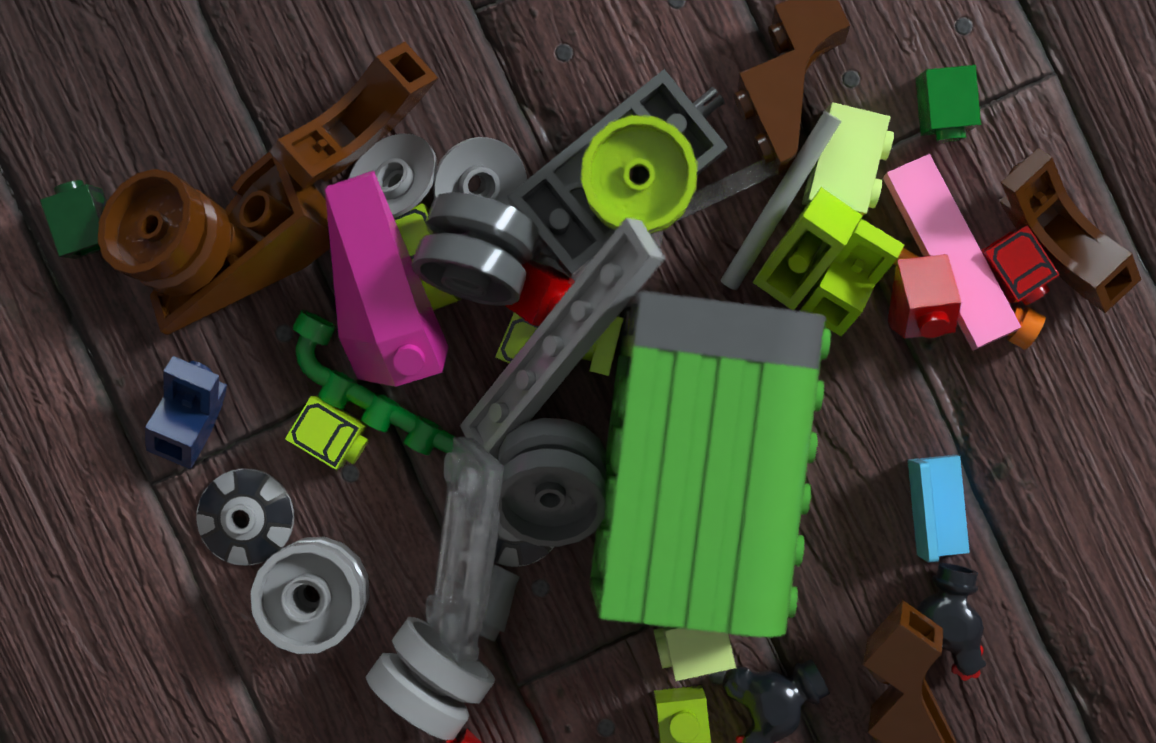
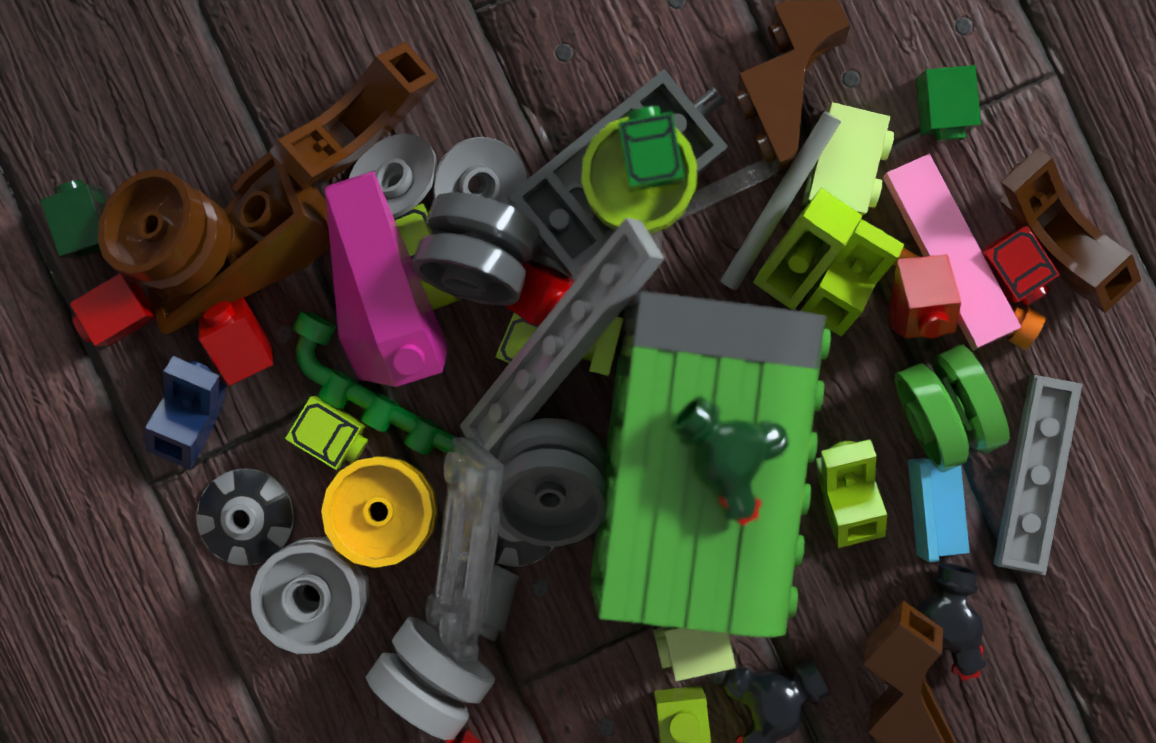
(112, 311): none -> red brick
(235, 340): none -> red brick
(349, 518): none -> yellow wheel
(650, 149): none -> green brick
(729, 454): none -> dark green animal
(851, 492): none -> lime brick
(952, 408): none -> bright green wheel
(1037, 474): none -> light grey tile

